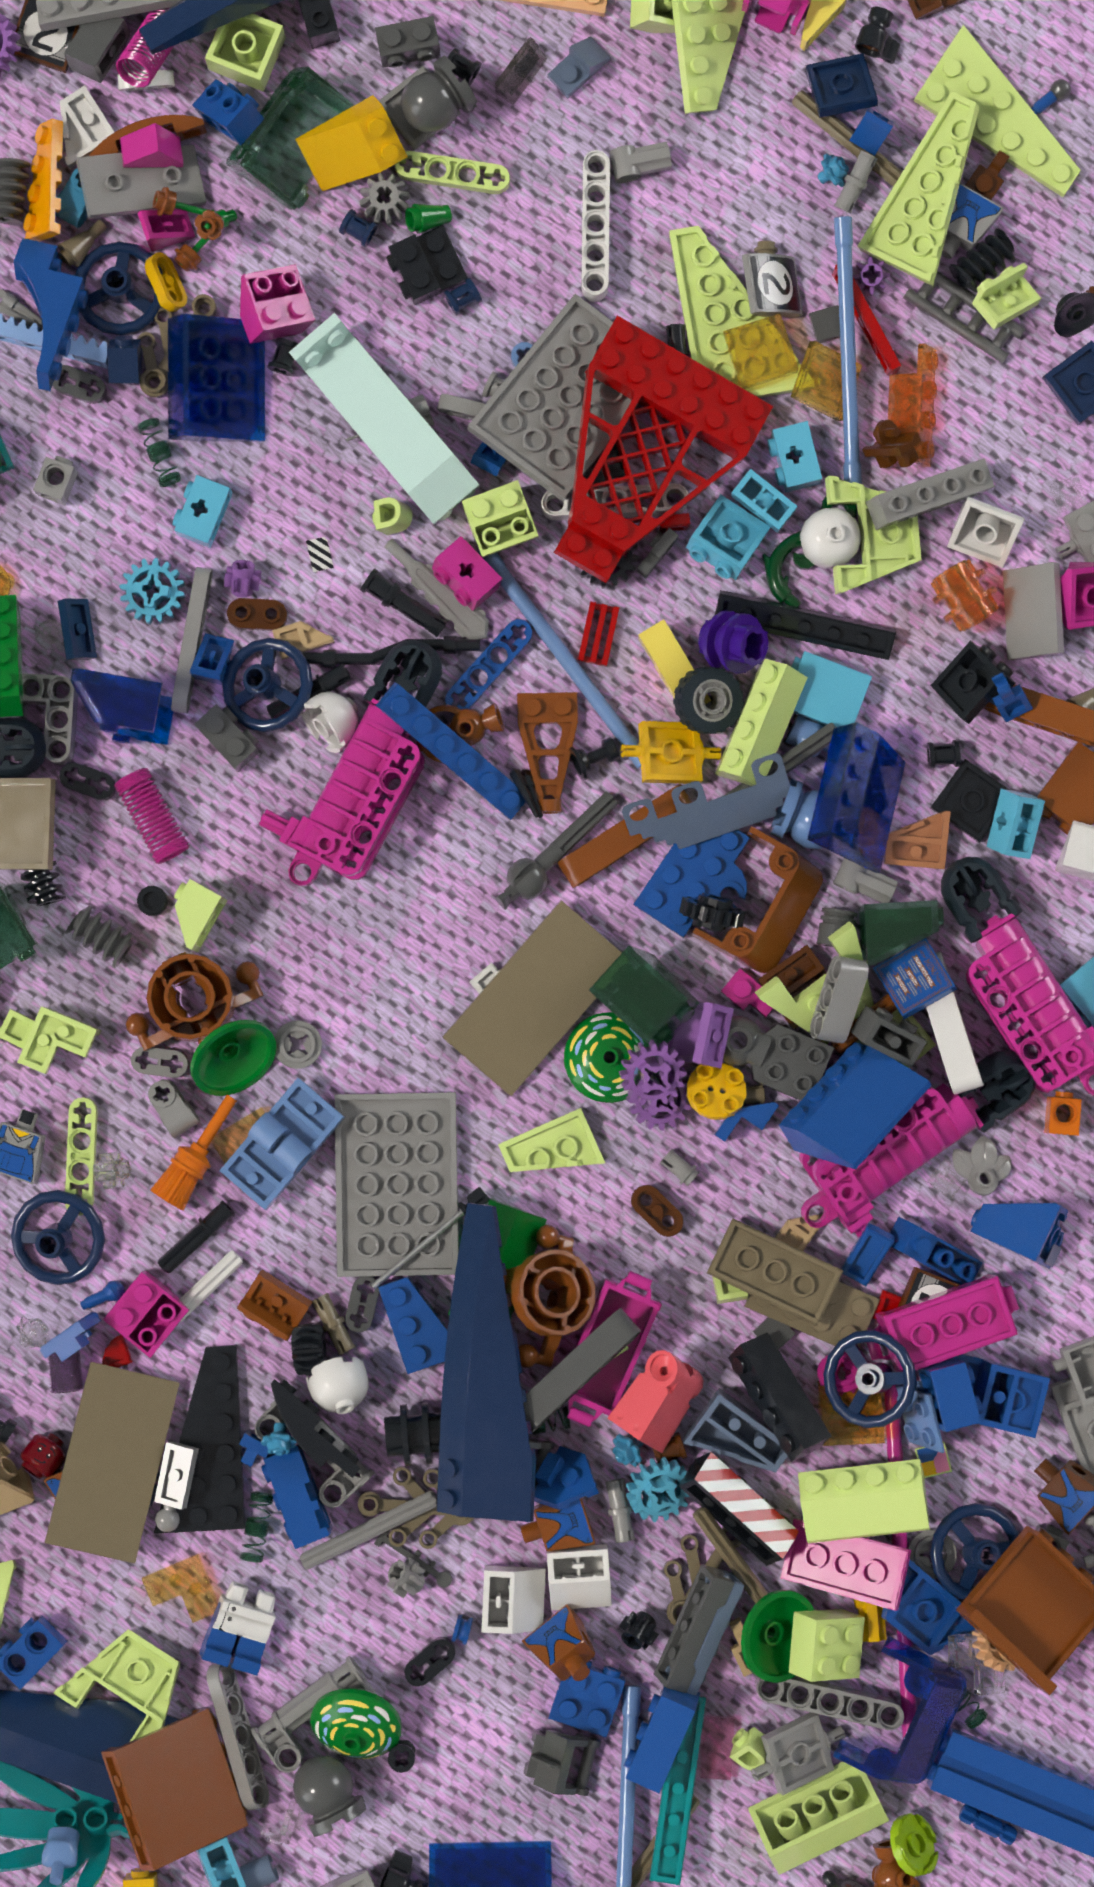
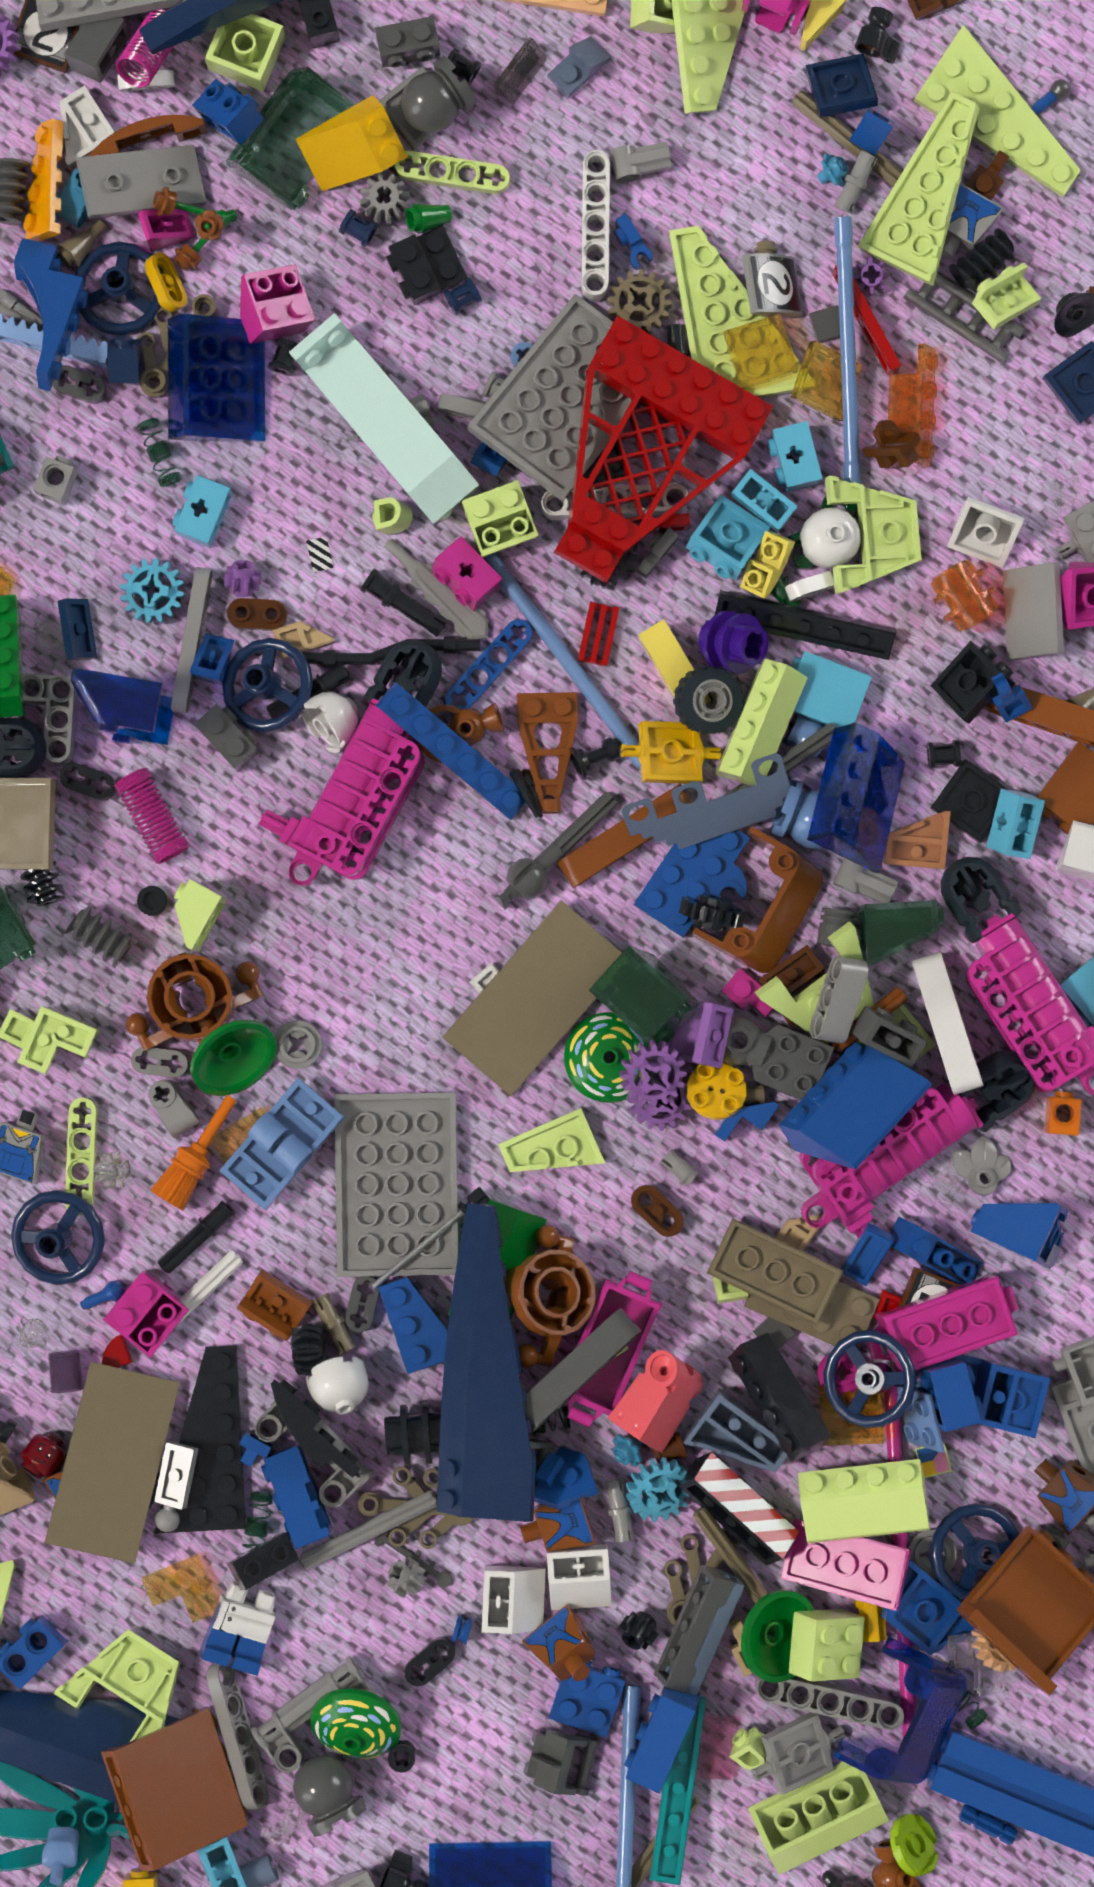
(72, 1338): plate -> none
(151, 148): dark pink slope -> none
(263, 1561): none -> black brick
(279, 1441): dark azure plant -> none
(628, 235): none -> blue plate
(630, 292): none -> dark tan gear
(769, 564): none -> light yellow slope
(810, 586): none -> white beam
(915, 978): blue tile -> none
(930, 494): light grey brick -> none

